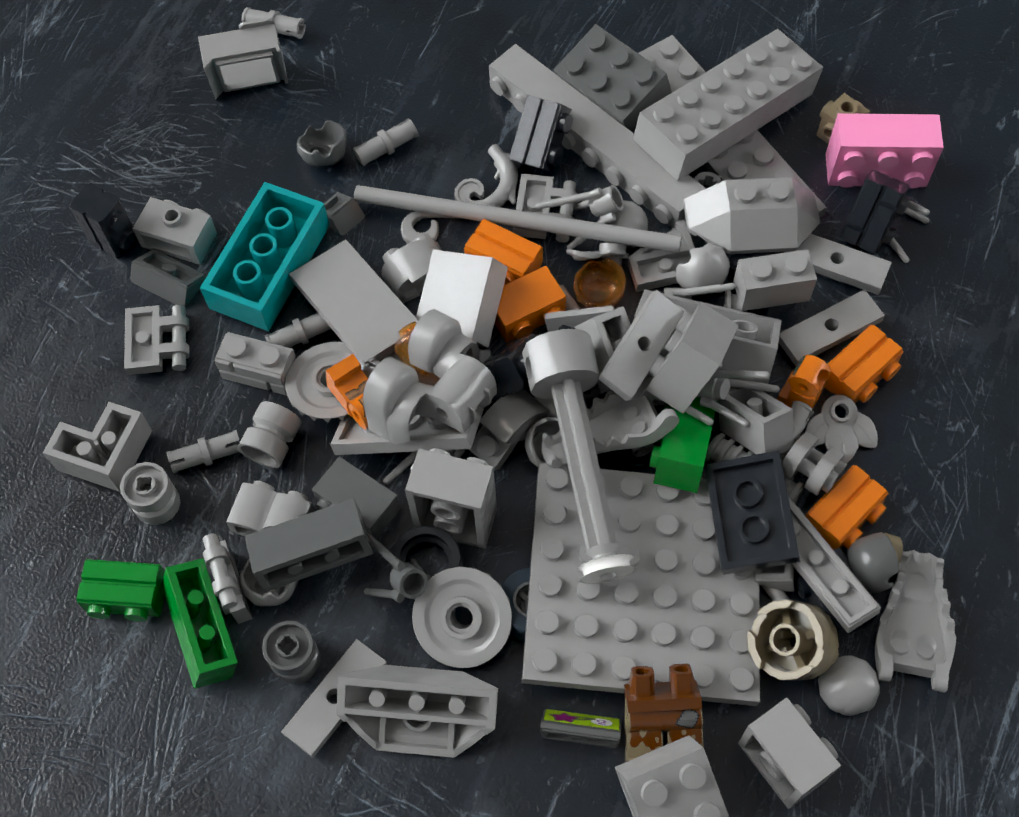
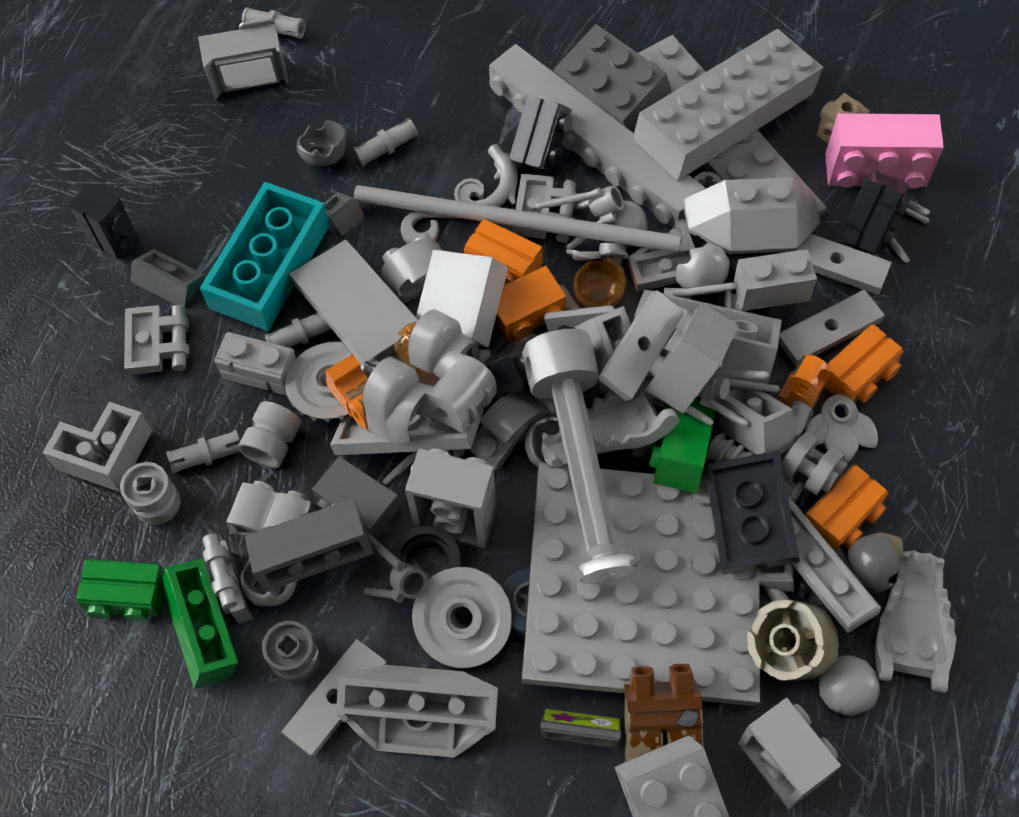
(175, 230): light grey brick -> none

